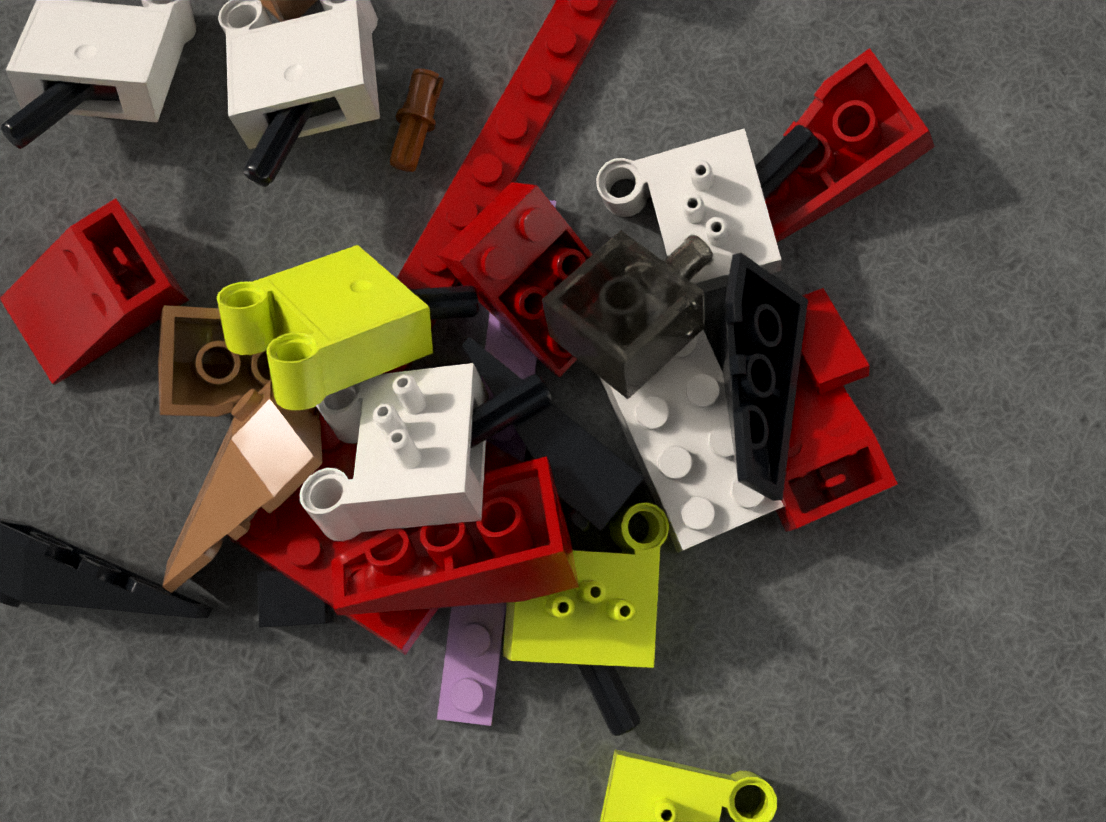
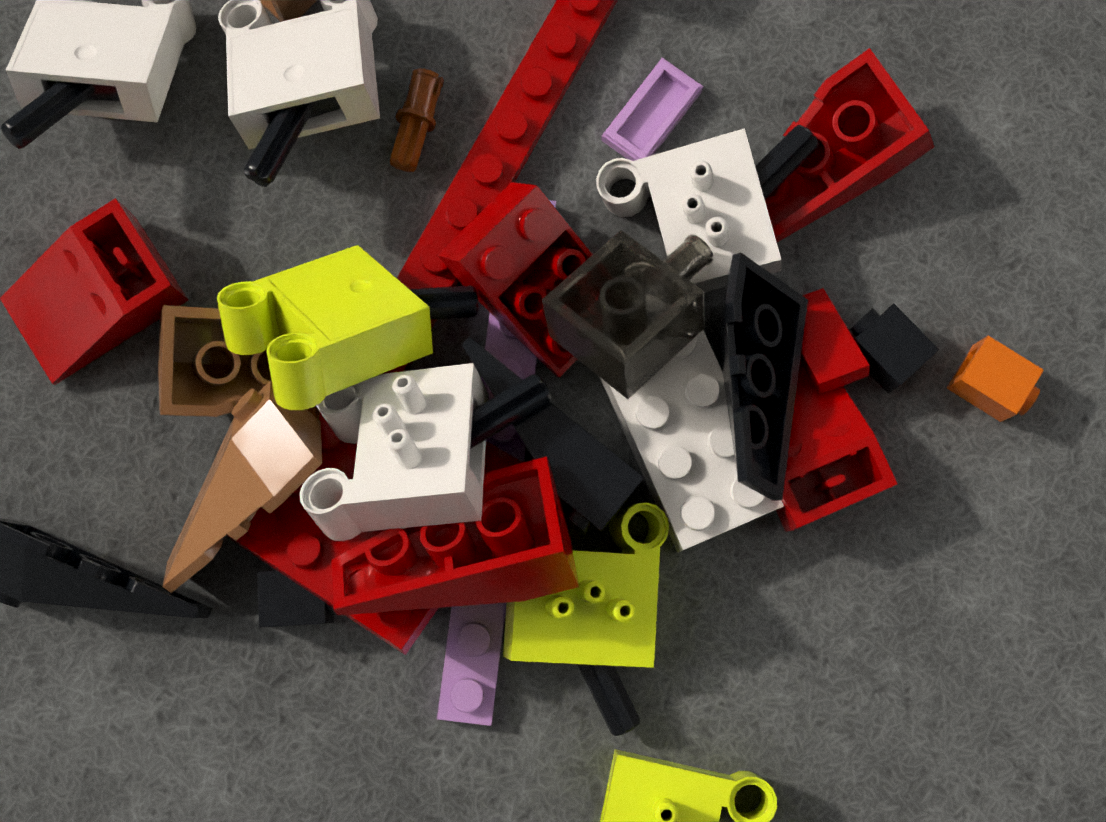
(652, 112): none -> lavender tile
(892, 346): none -> black brick
(996, 380): none -> orange brick

